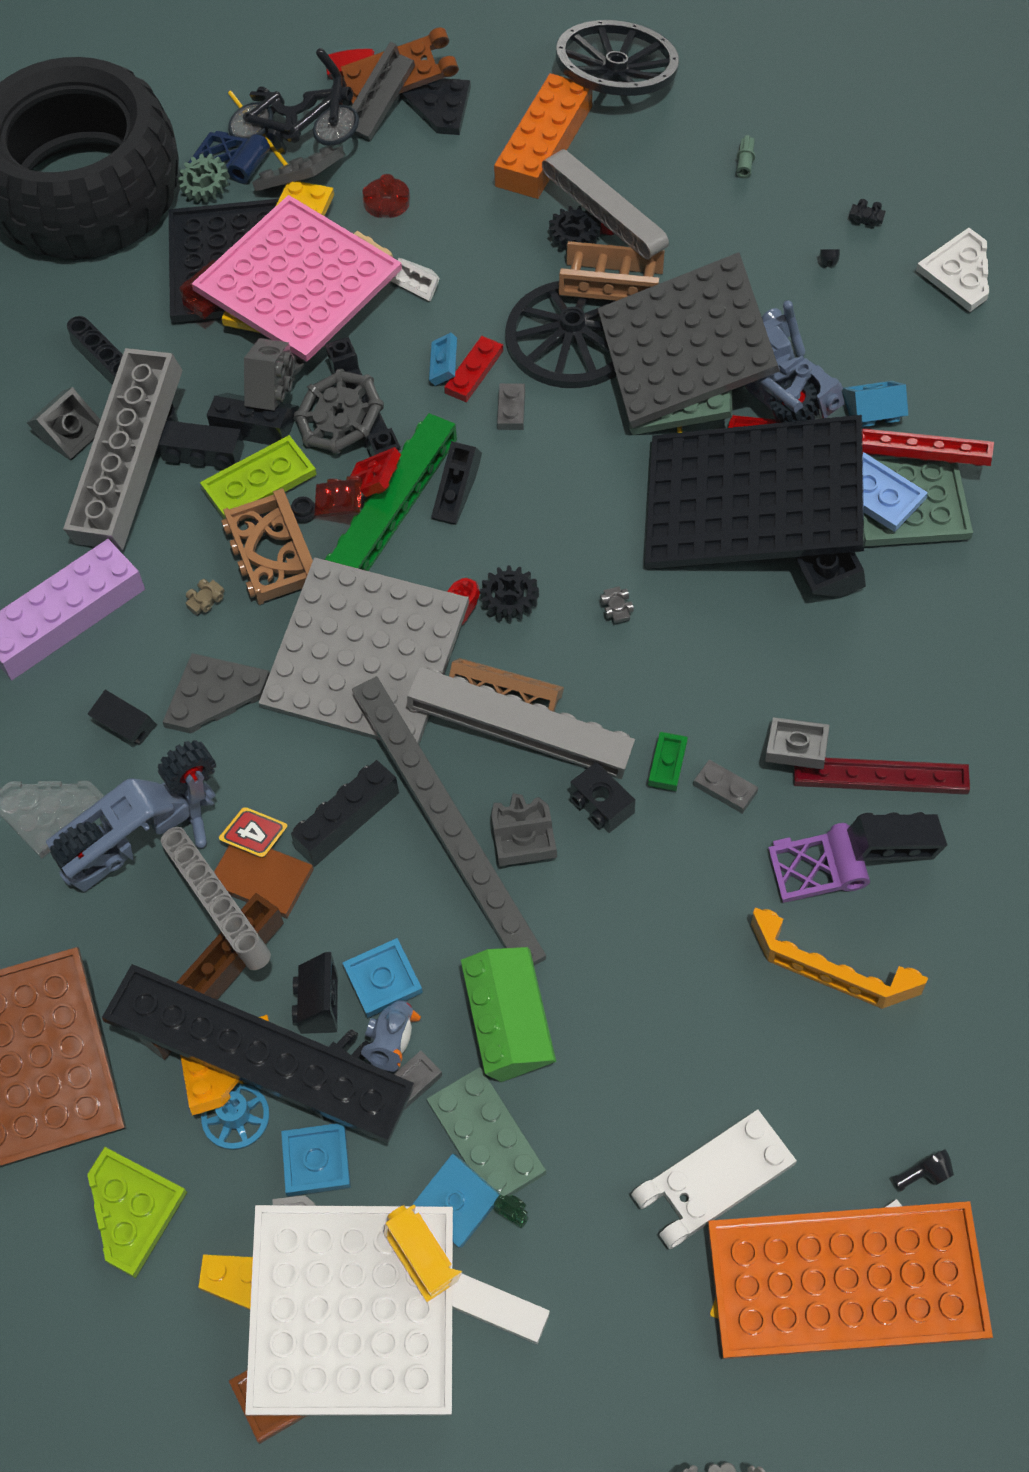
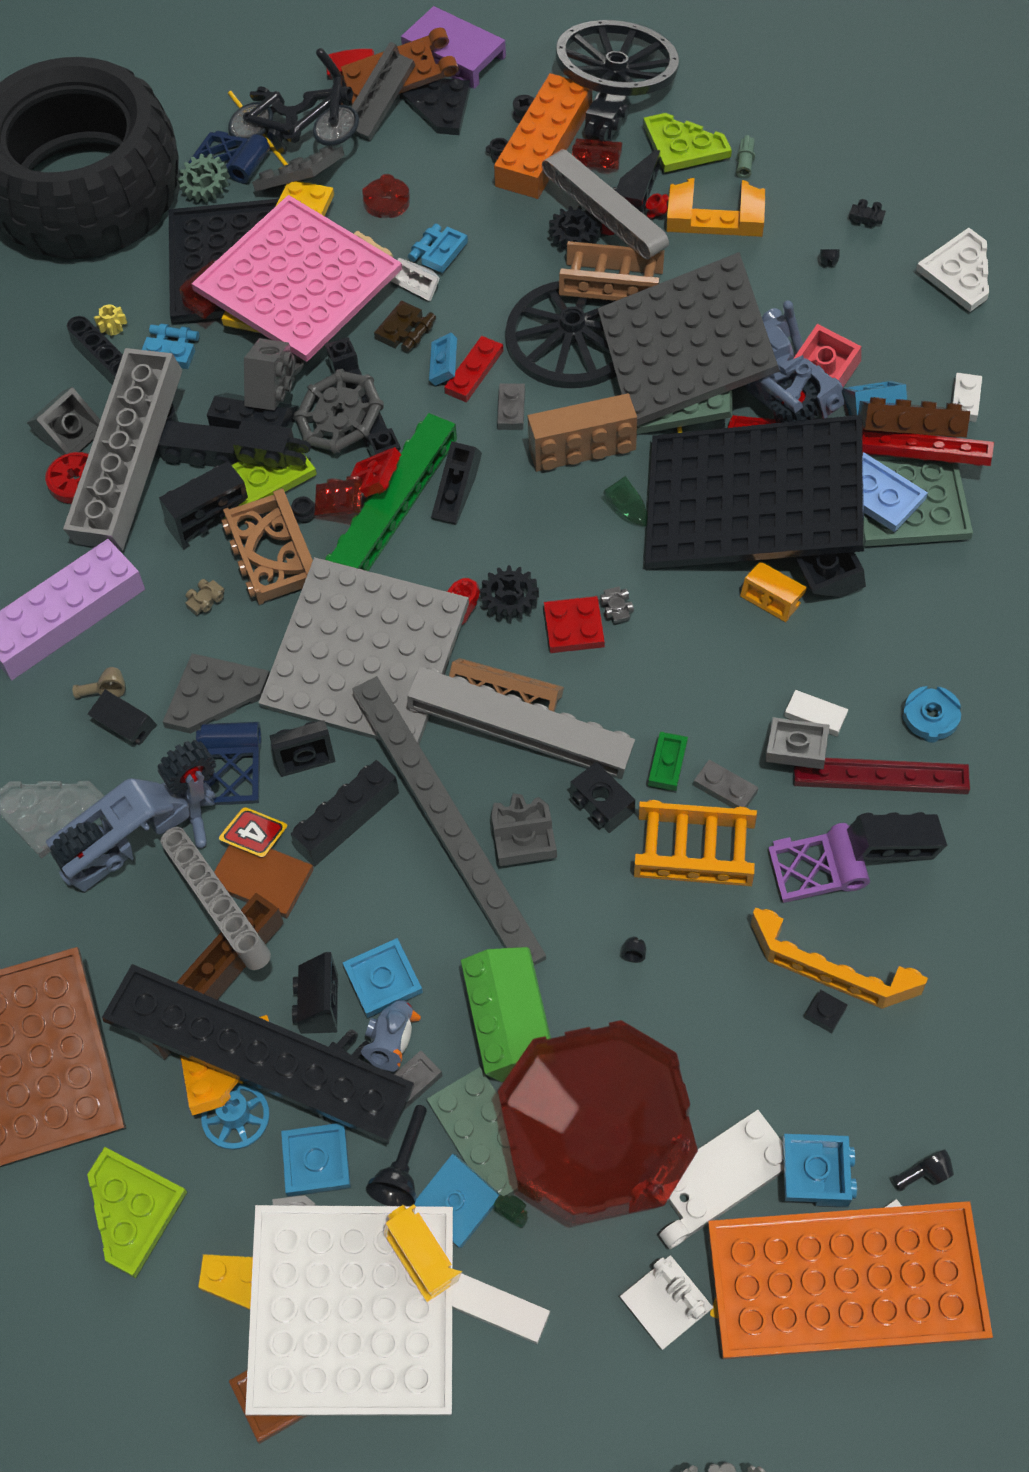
(60, 472): none -> red wheel
(110, 320): none -> light yellow gear
(110, 680): none -> dark tan bar
(181, 349): none -> dark azure plate
(202, 501): none -> black wedge
(233, 741): none -> dark blue piece
(269, 445): none -> black hinge
(302, 748): none -> black slope
(393, 1184): none -> black piece
(398, 327): none -> dark brown plate
(443, 250): none -> dark azure plate
(467, 43): none -> medium lavender panel
(496, 147): none -> black plate
(520, 106): none -> black wheel
(574, 624): none -> red plate
(582, 432): none -> medium nougat brick
(597, 1123): none -> clear red windscreen
(598, 153): none -> clear red bracket
(605, 116): none -> black hinge
(627, 501): none -> clear green plate
(634, 950): none -> black hinge
(639, 181): none -> black slope
(657, 205): none -> red plate
(666, 1302): none -> white hinge
(684, 143): none -> lime plate
(701, 870): none -> light orange fence
(746, 222): none -> light orange wedge
(772, 591): none -> light orange hinge
(812, 709): none -> white tile
(819, 1169): none -> dark azure plate
(826, 1011): none -> black plate
(832, 353): none -> coral hinge
(914, 419): none -> reddish brown brick
(932, 727): none -> dark azure plate
(967, 392): none -> white plate

